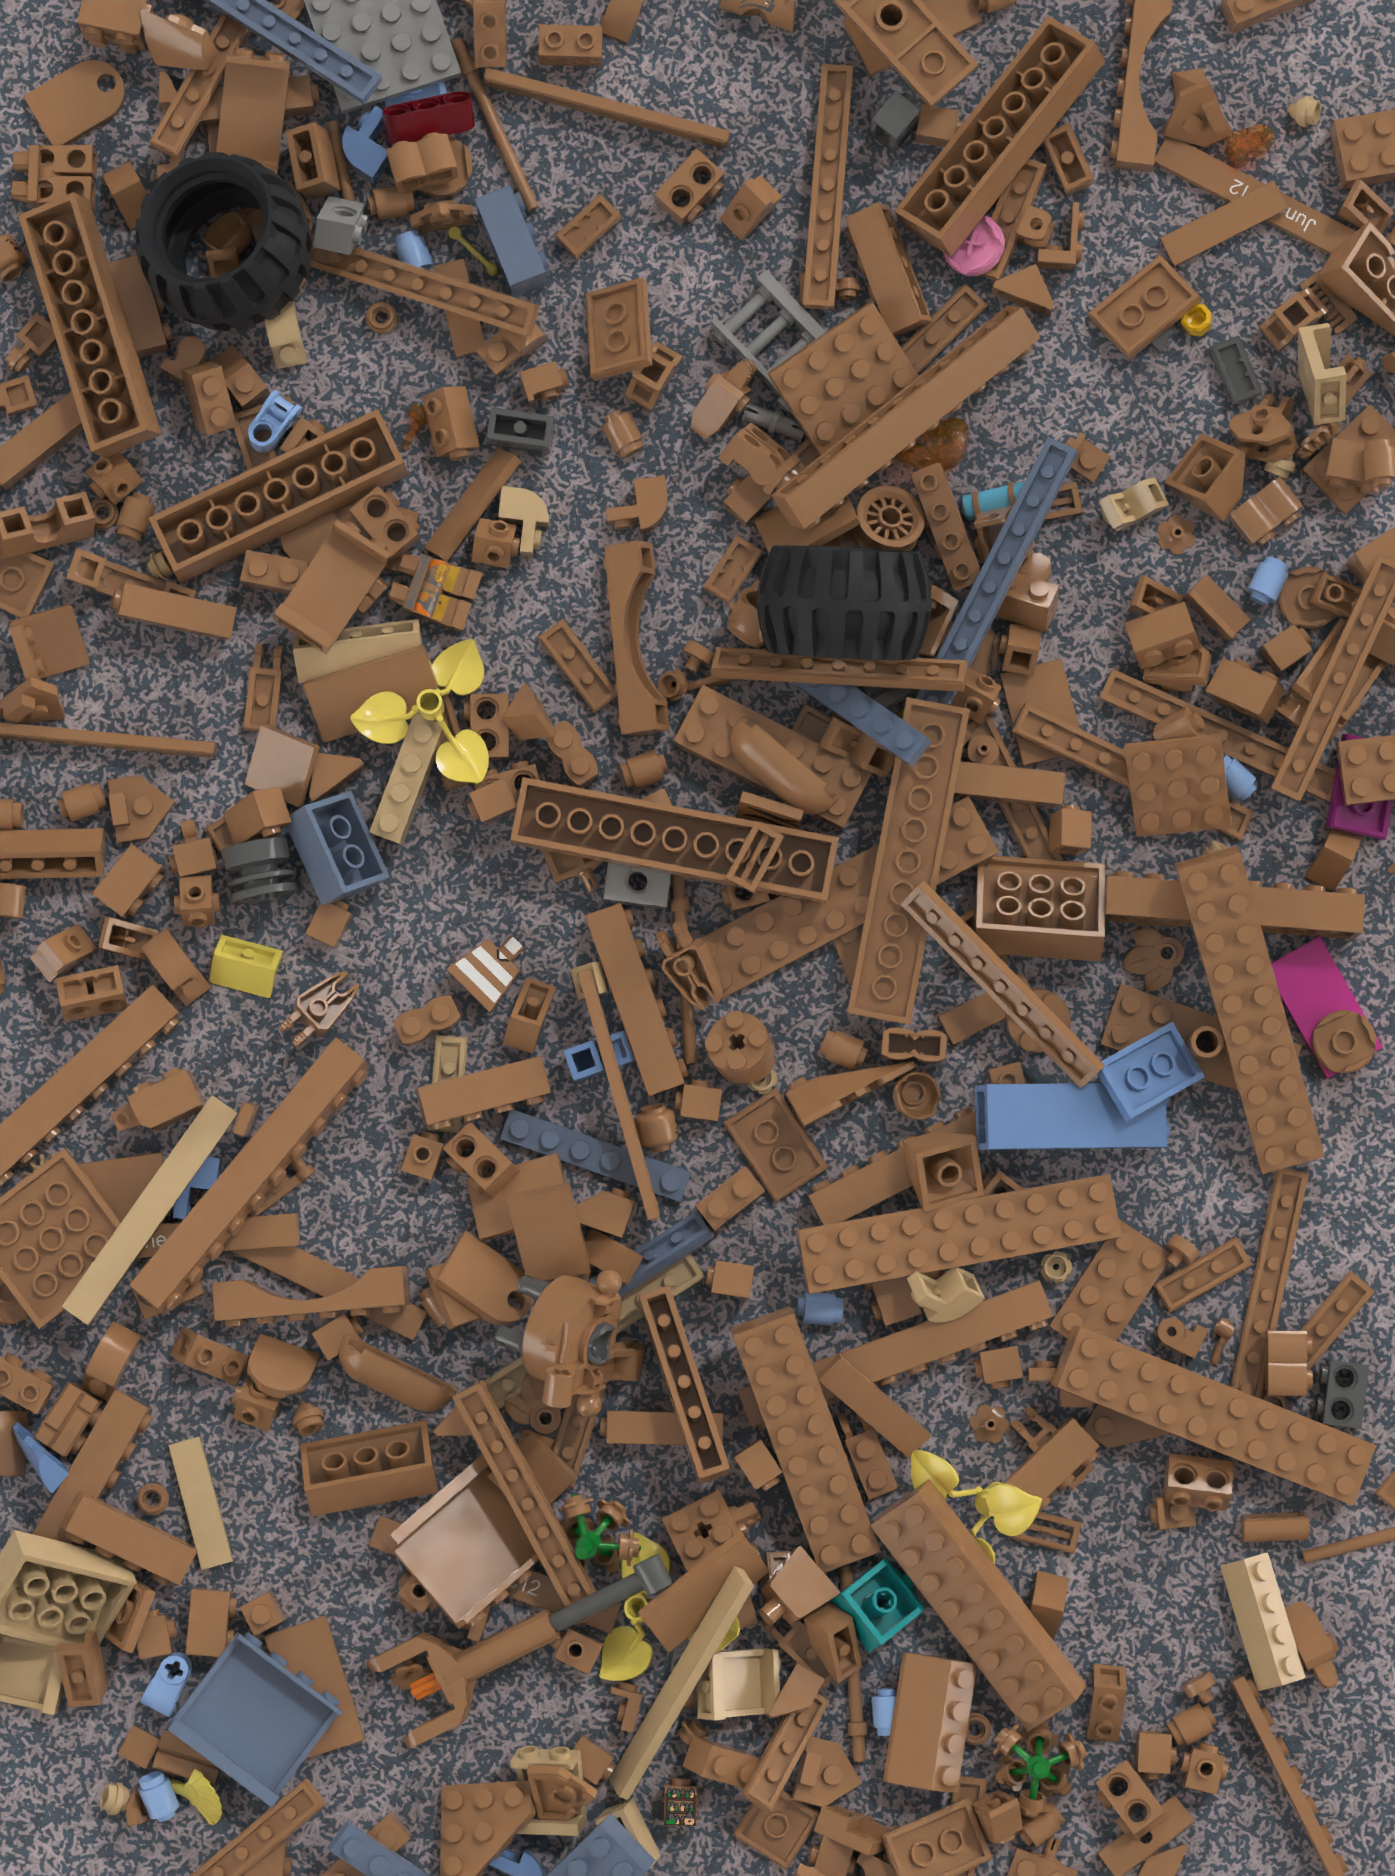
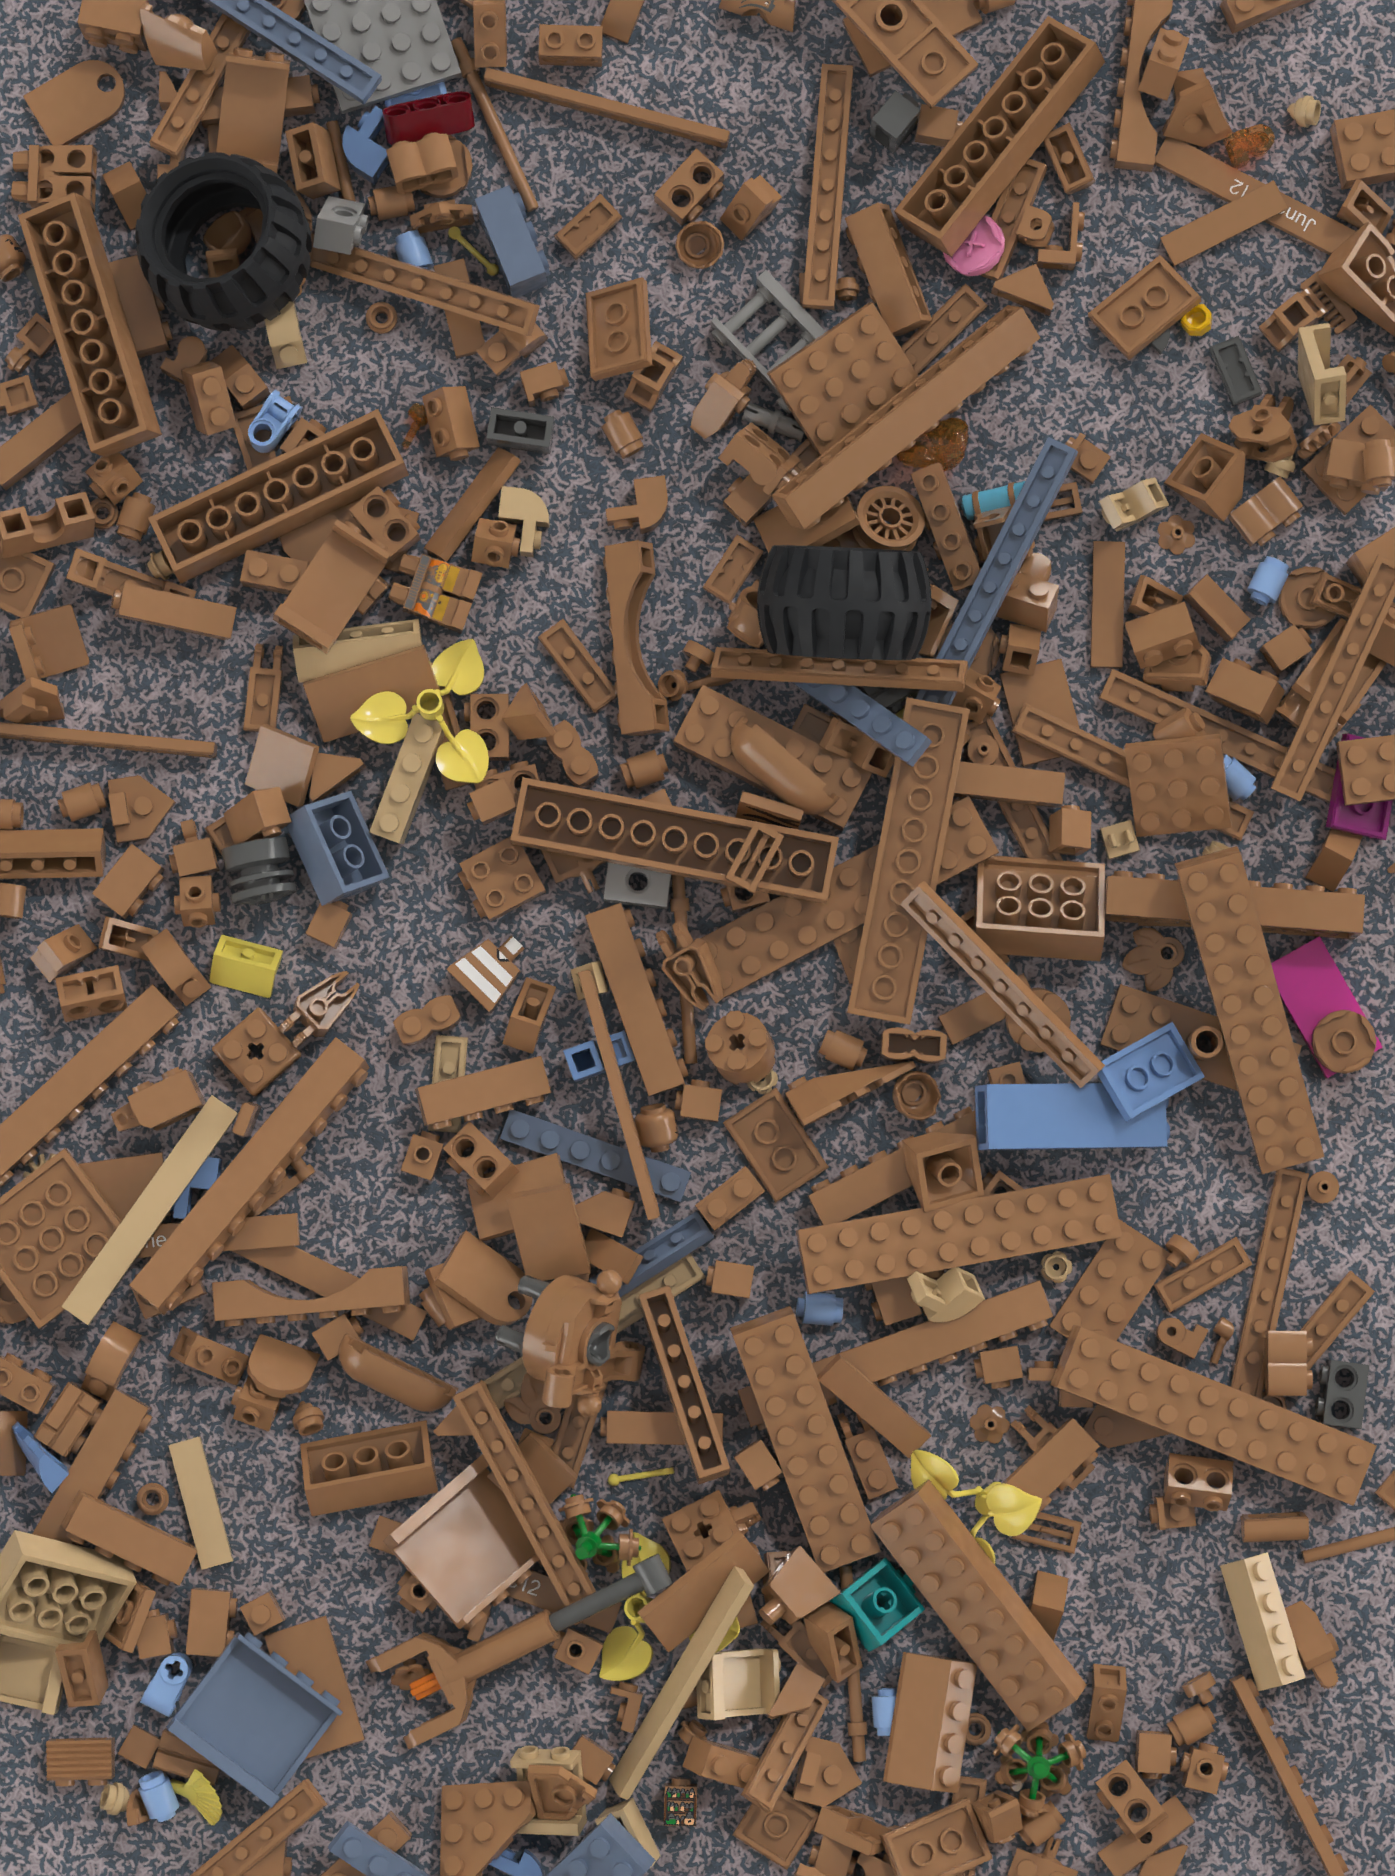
(80, 1760): none -> medium nougat brick
(235, 1050): none -> medium nougat brick
(500, 879): none -> medium nougat brick
(614, 1479): none -> light yellow hinge
(695, 238): none -> medium nougat hair
(1107, 604): none -> medium nougat tile
(1119, 839): none -> tan tile
(1163, 63): none -> medium nougat brick
(1315, 1190): none -> medium nougat tile

